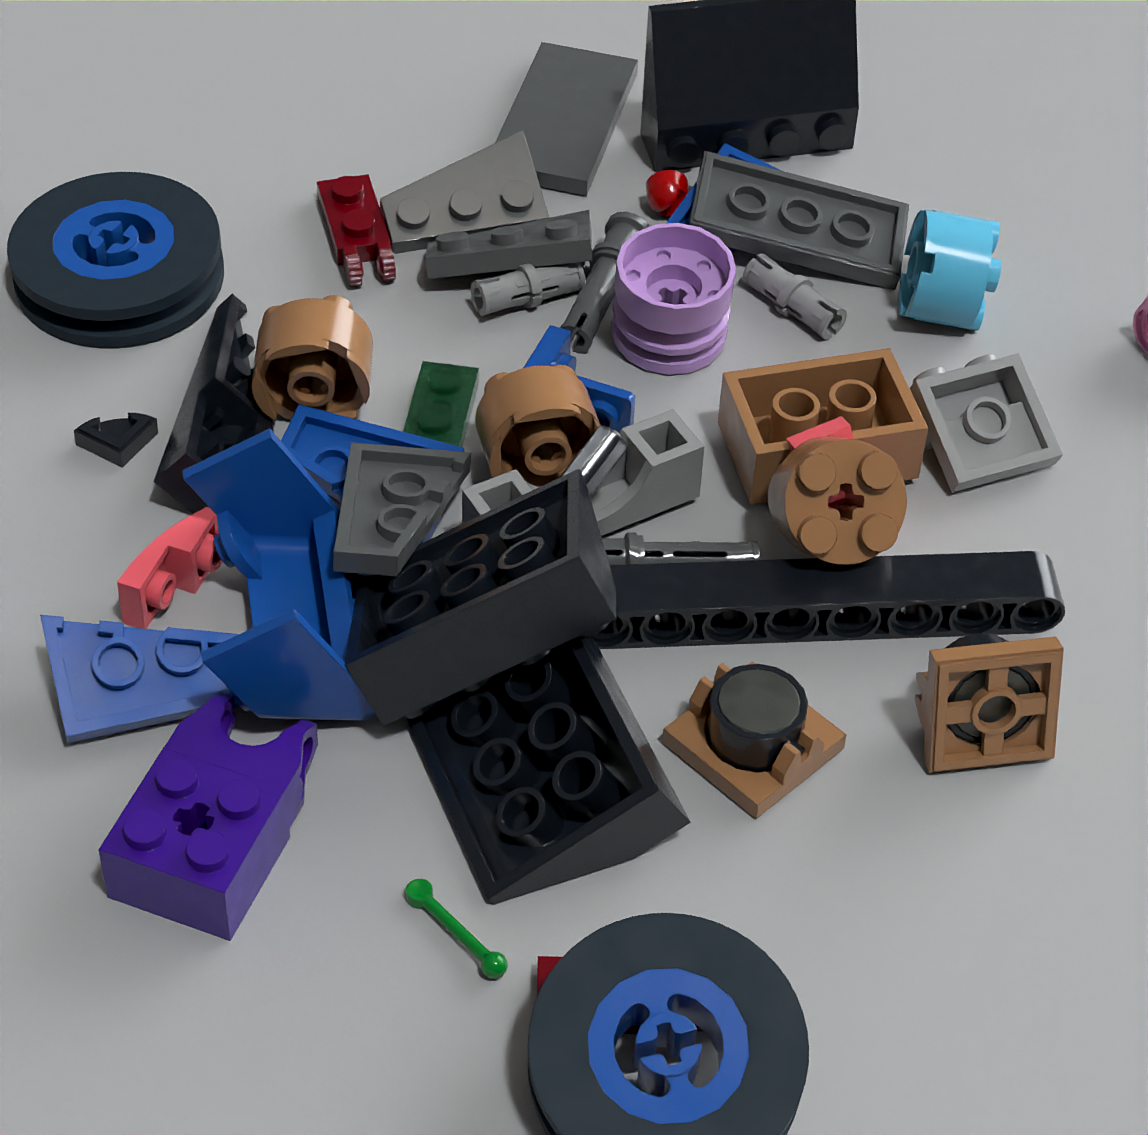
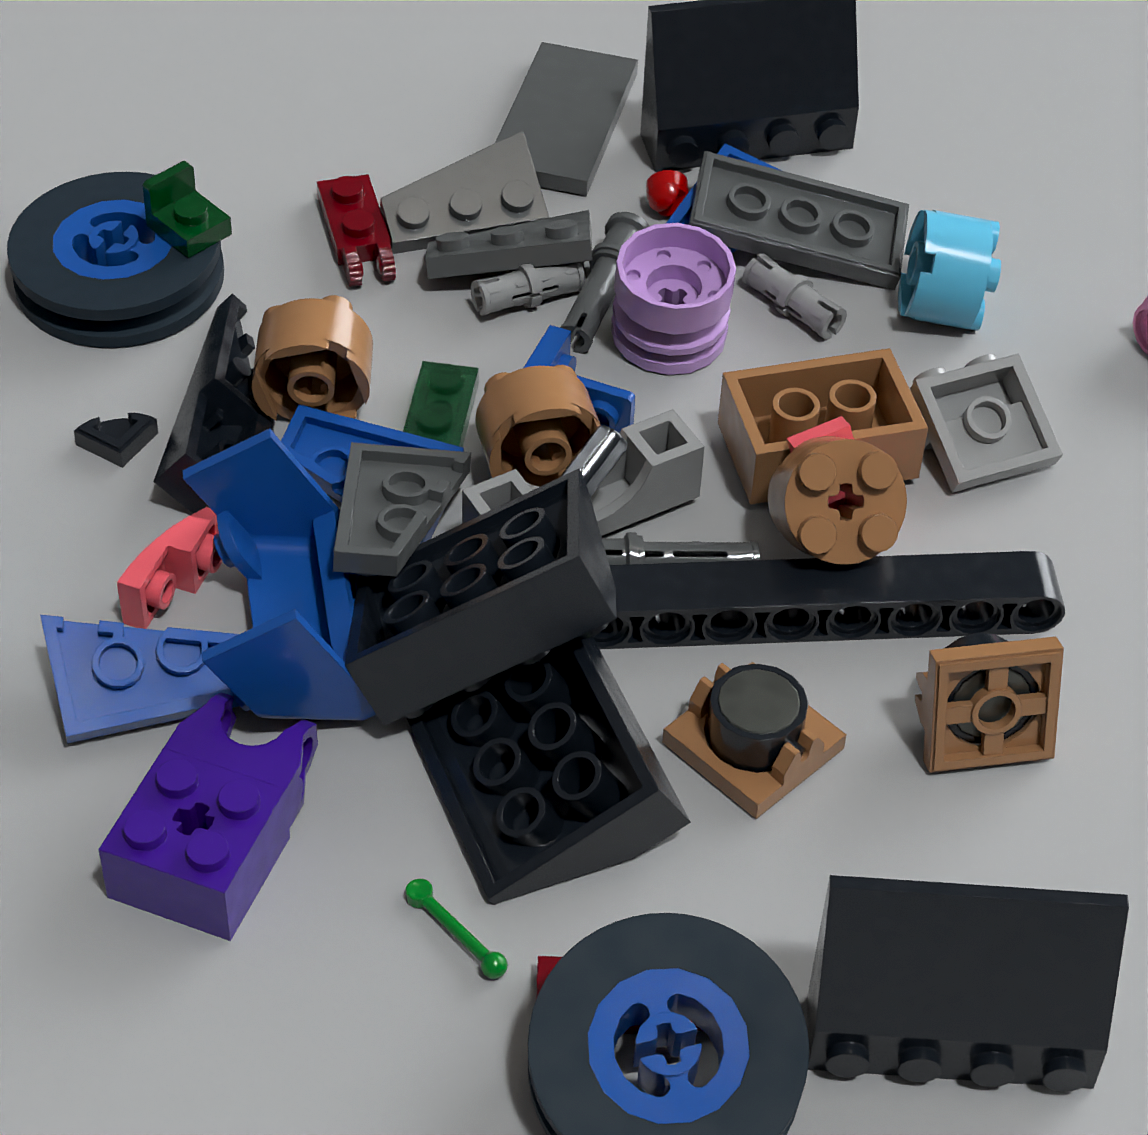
(181, 212): none -> dark green bracket
(964, 982): none -> black slope

